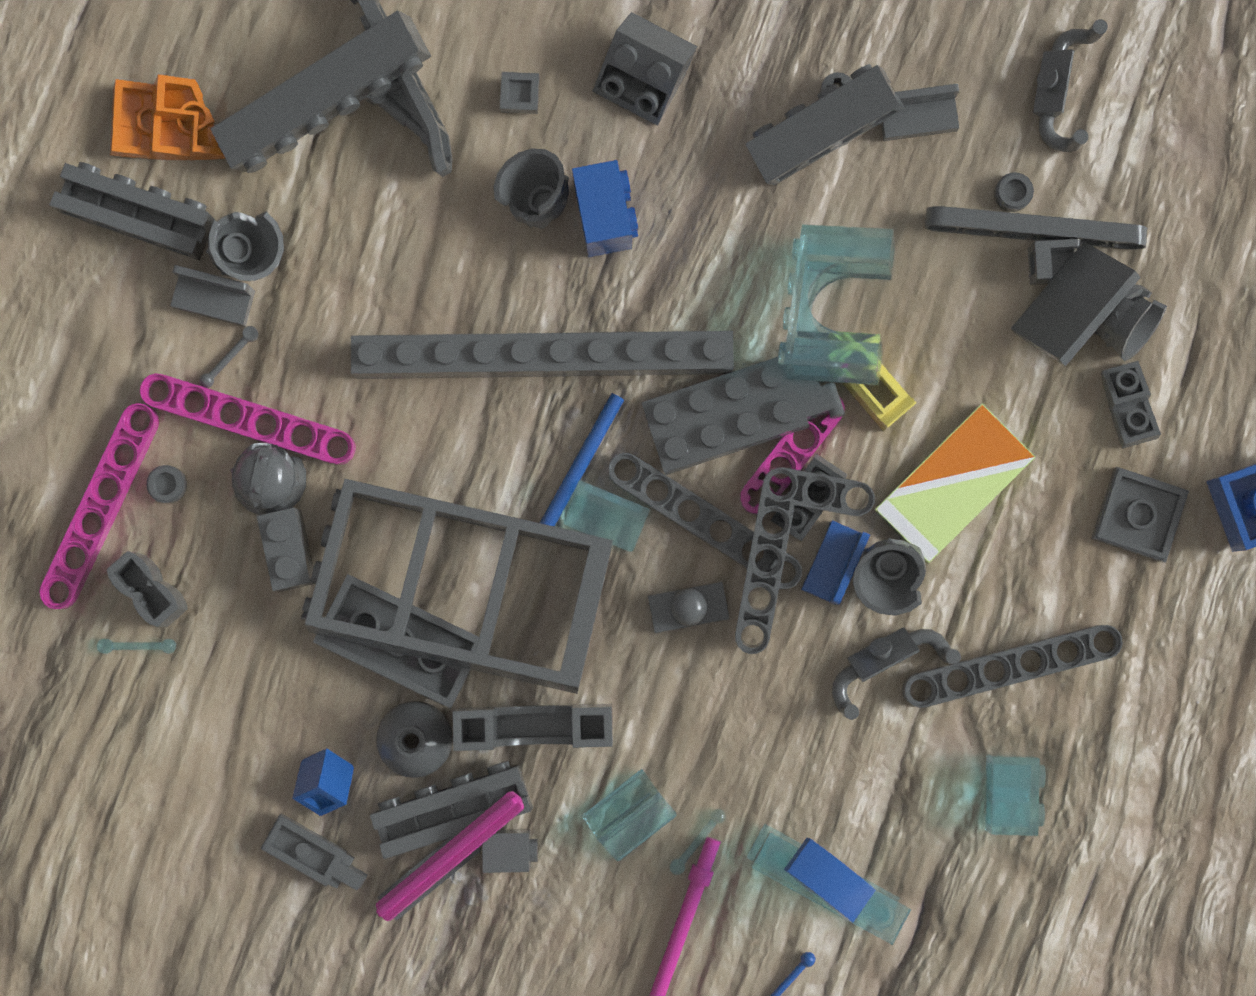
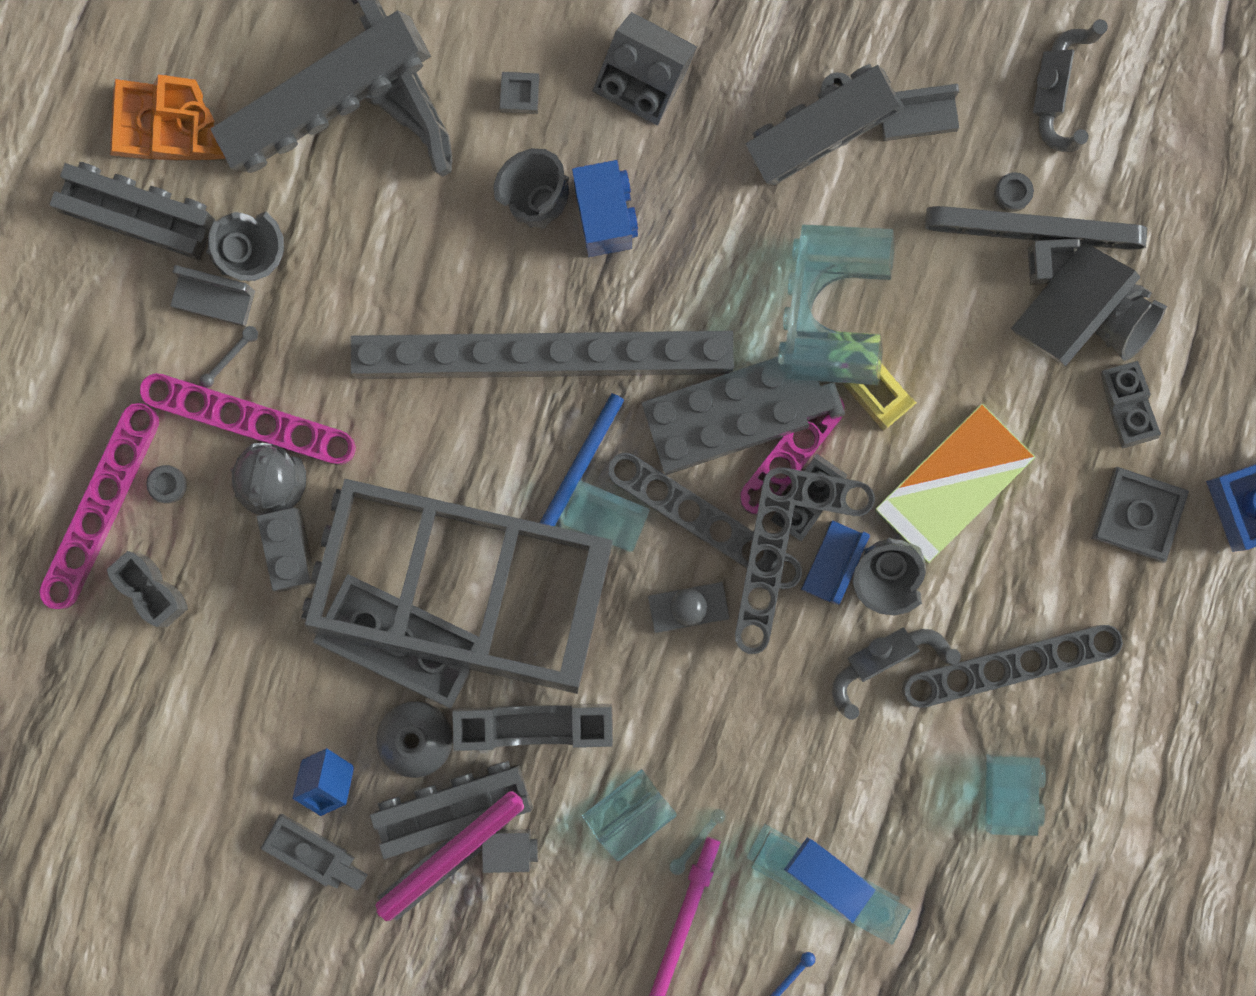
(106, 646): clear light blue hinge -> none

